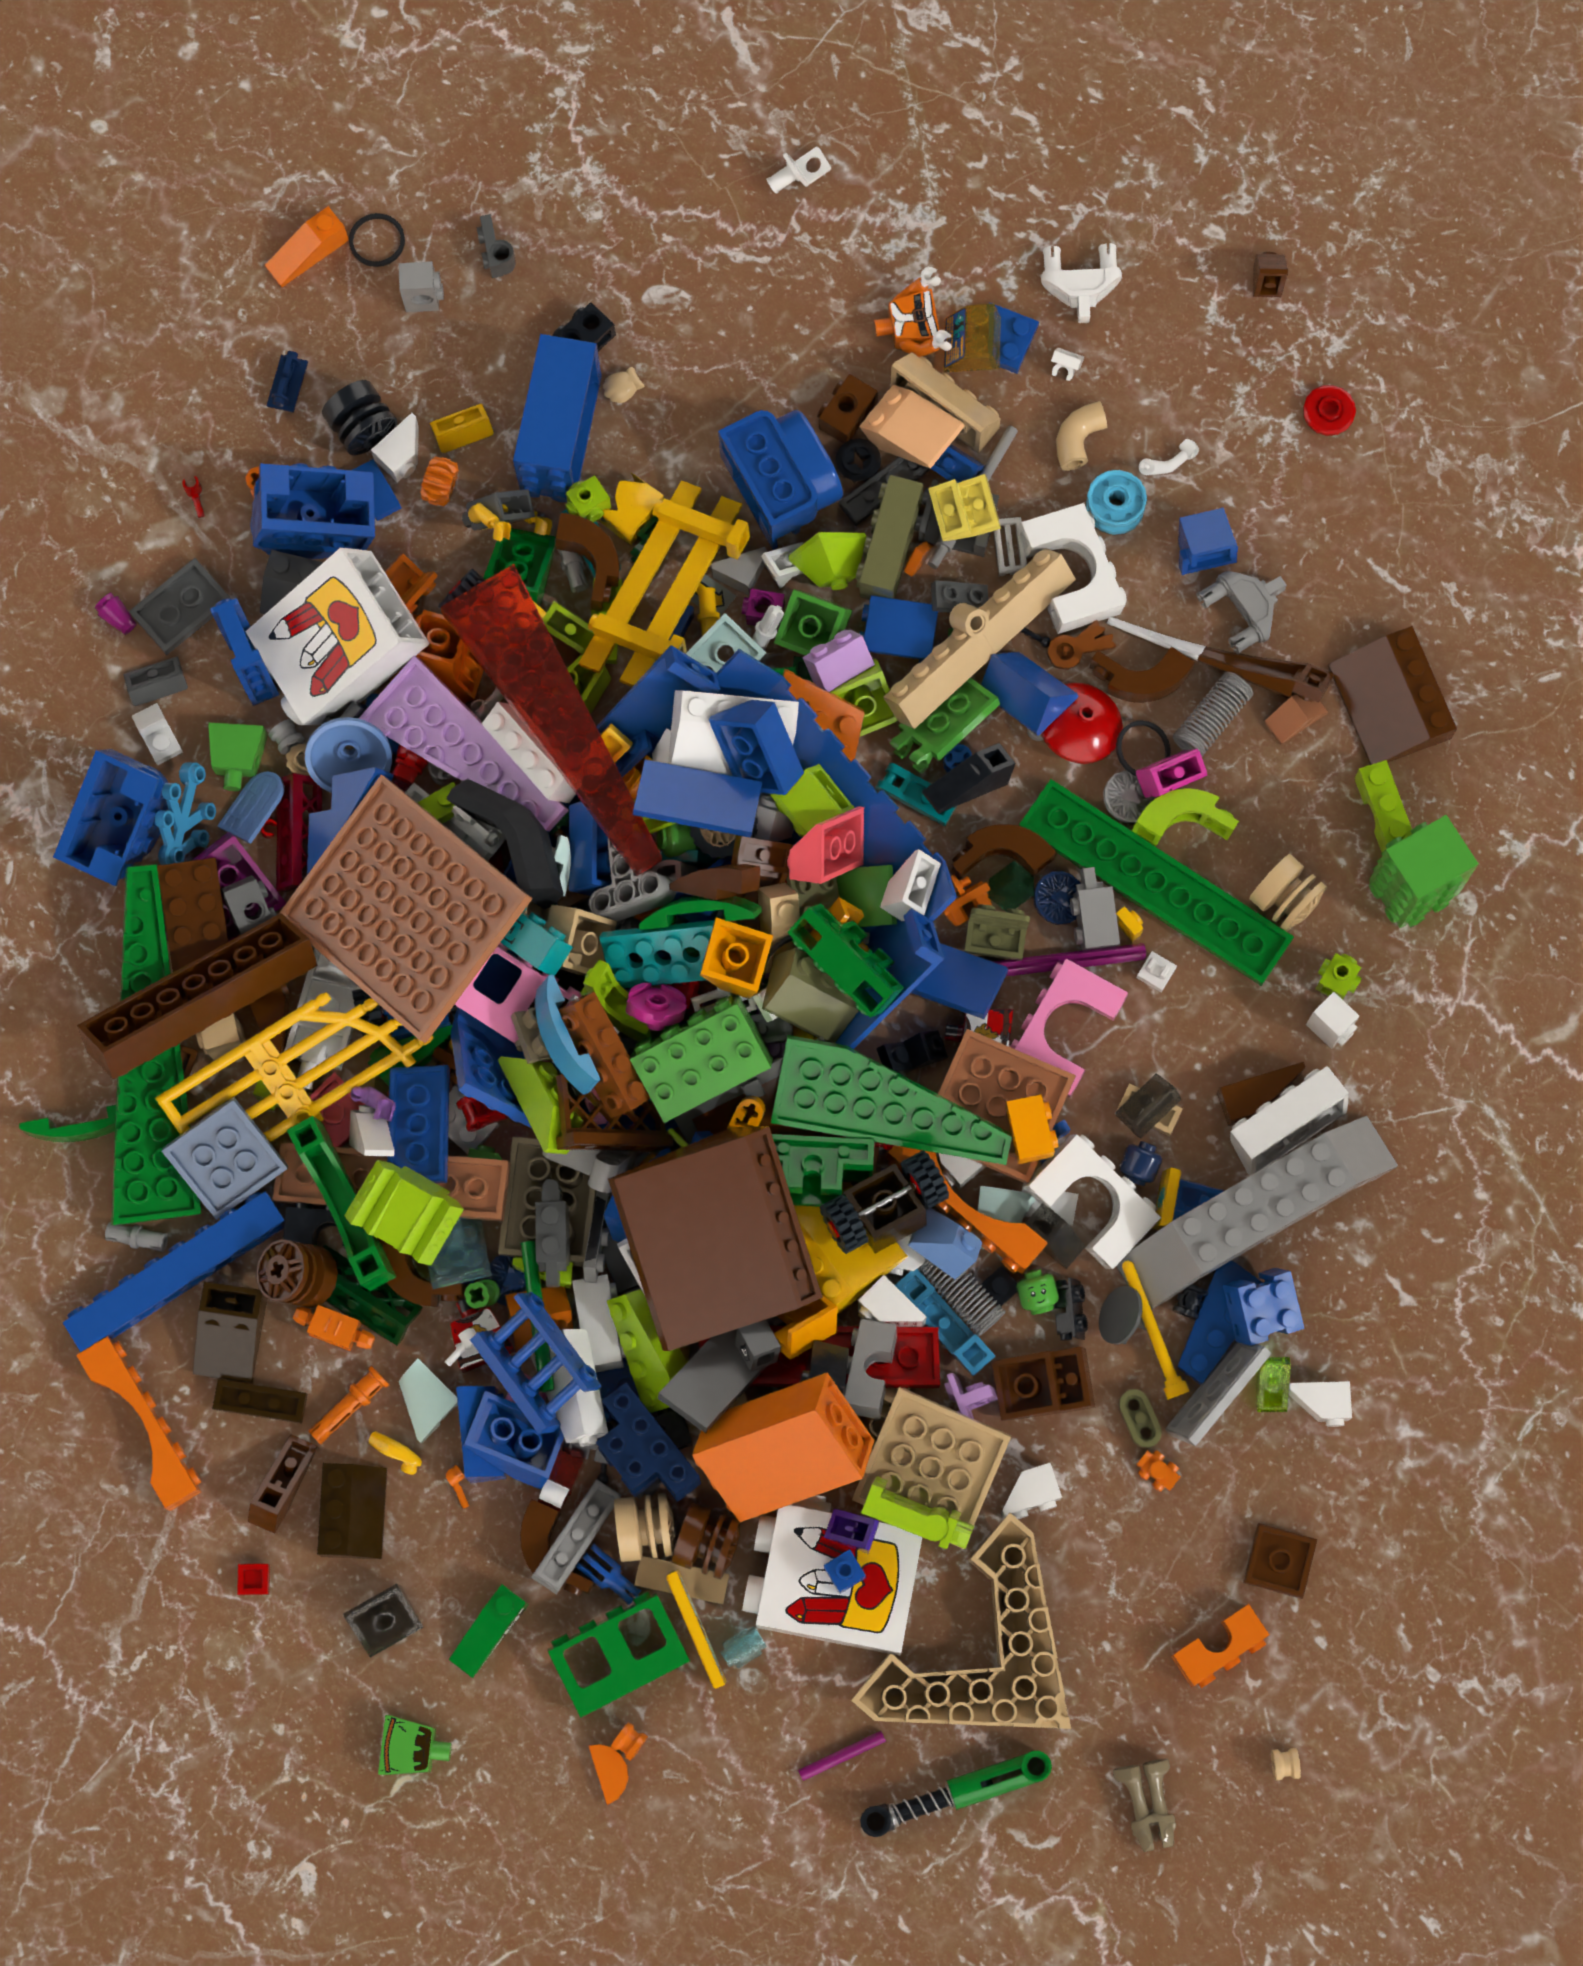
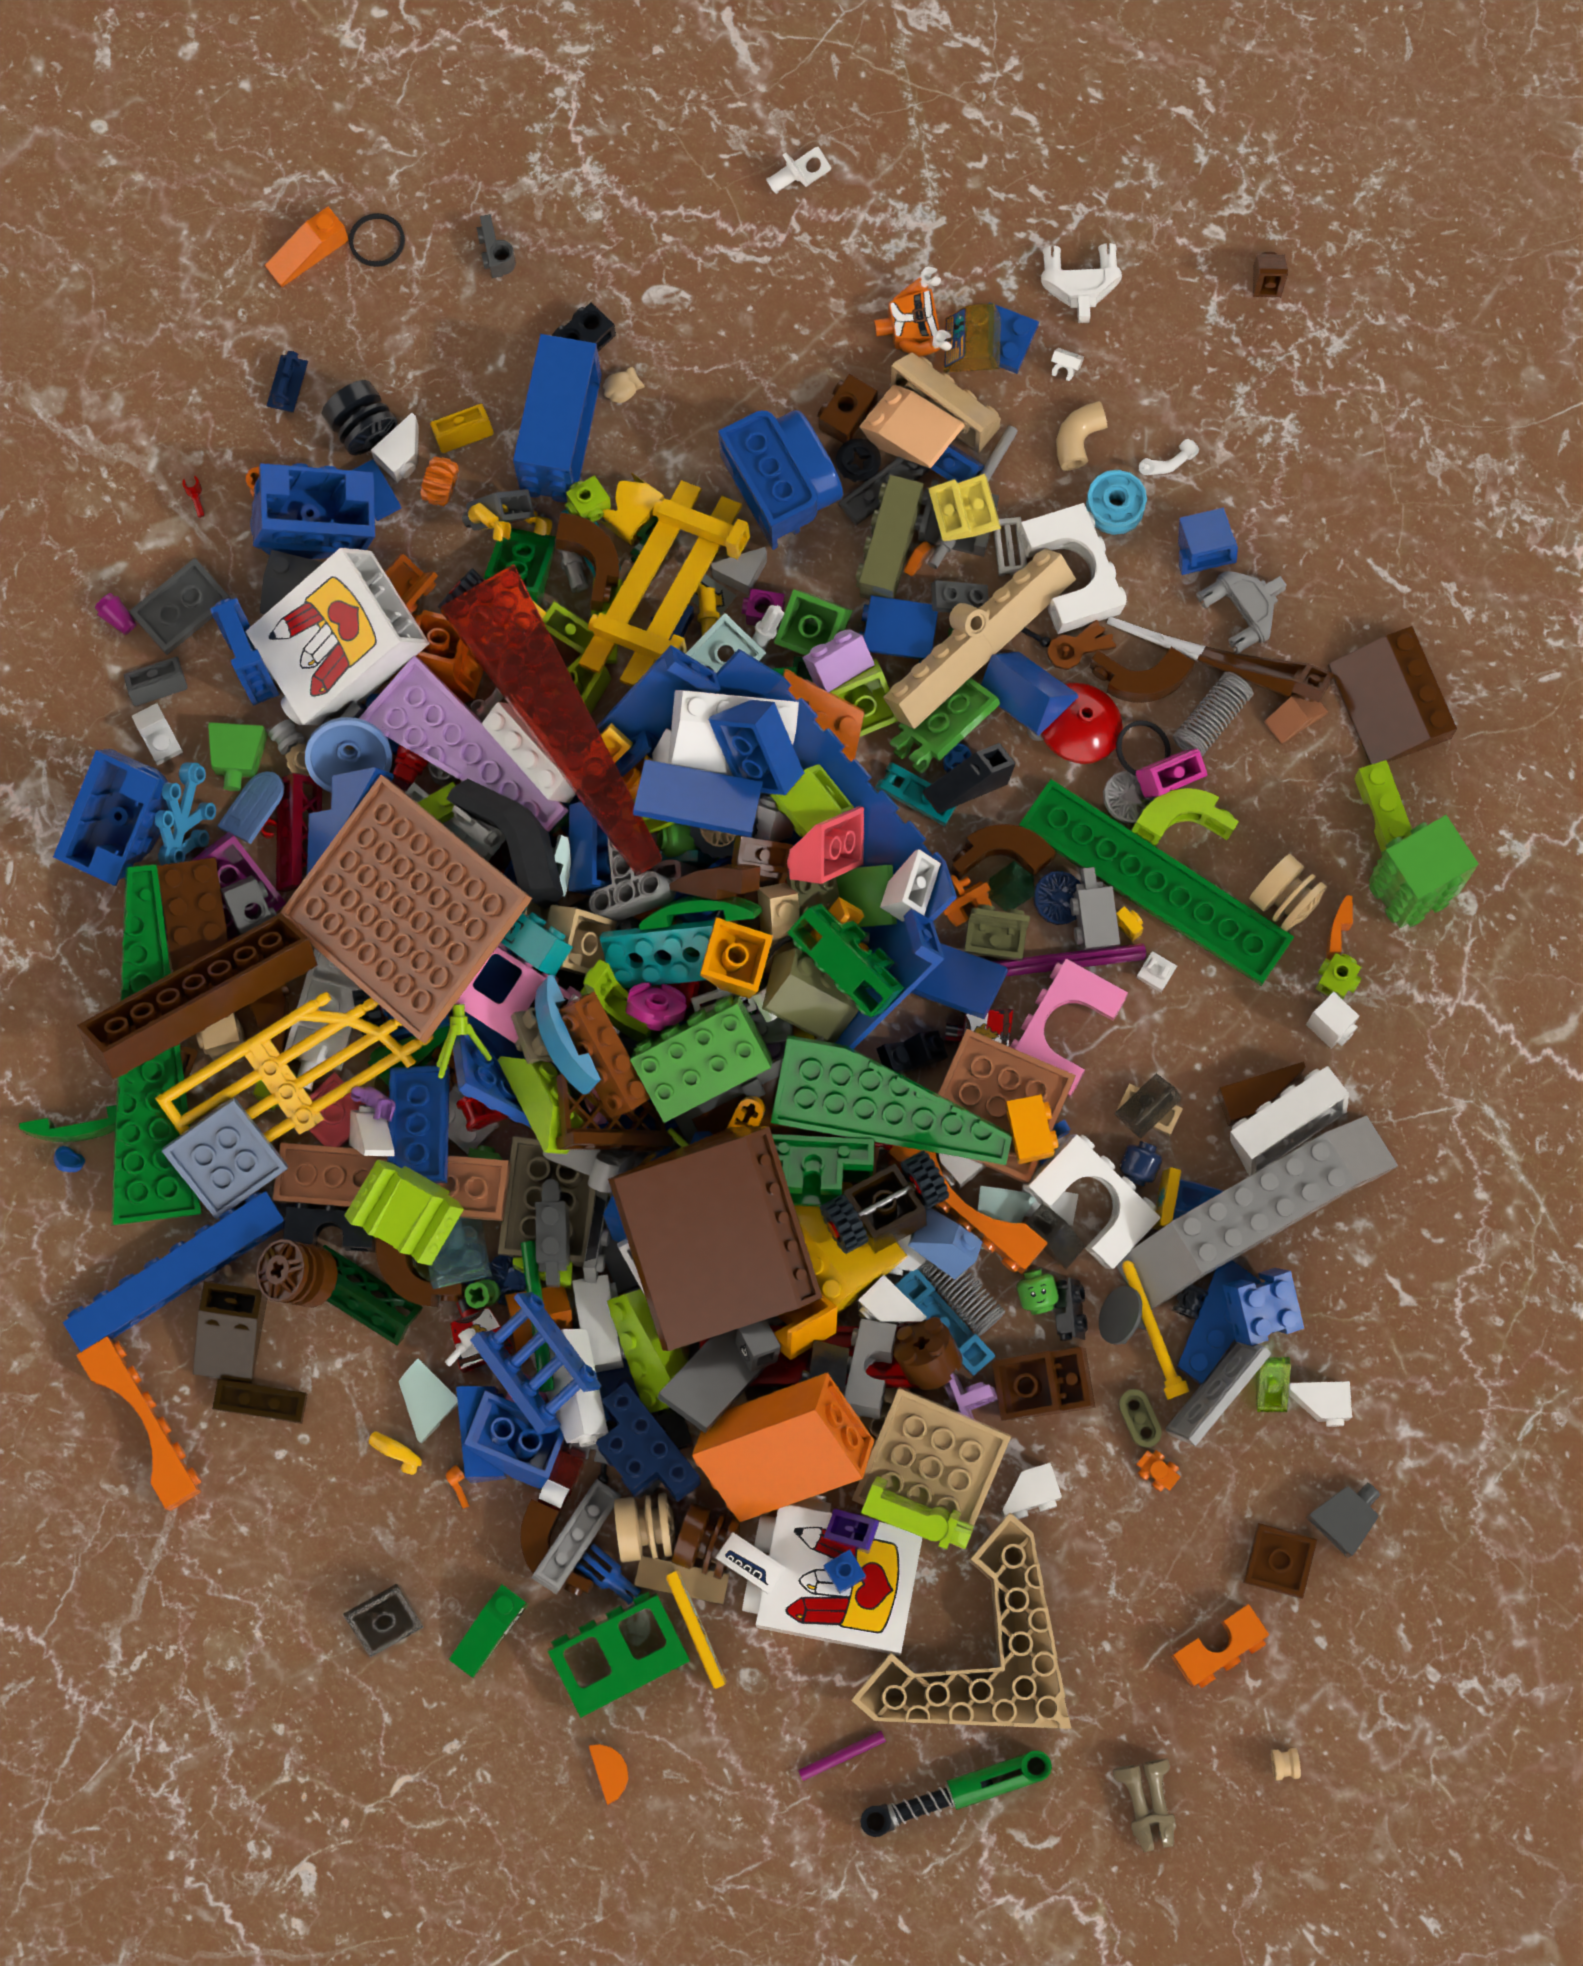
(67, 1160): none -> blue piece
(136, 1237): light grey pin -> none
(253, 1579): red plate -> none
(281, 1484): reddish brown slope -> none
(333, 1182): green arch -> none
(334, 1328): orange piece -> none
(352, 1511): dark brown slope -> none
(359, 1395): orange pin -> none
(410, 1747): bright green torso -> none
(420, 286): light grey brick -> none
(458, 1026): none -> lime plant
(629, 1741): orange wheel -> none
(743, 1647): clear light blue brick -> none
(750, 1563): none -> white slope
(779, 566): white slope -> none
(830, 558): lime slope -> none
(927, 1353): none -> reddish brown brick
(1000, 1286): black plate -> none
(1329, 410): red wheel -> none
(1342, 922): none -> orange slope
(1347, 1517): none -> dark grey torso

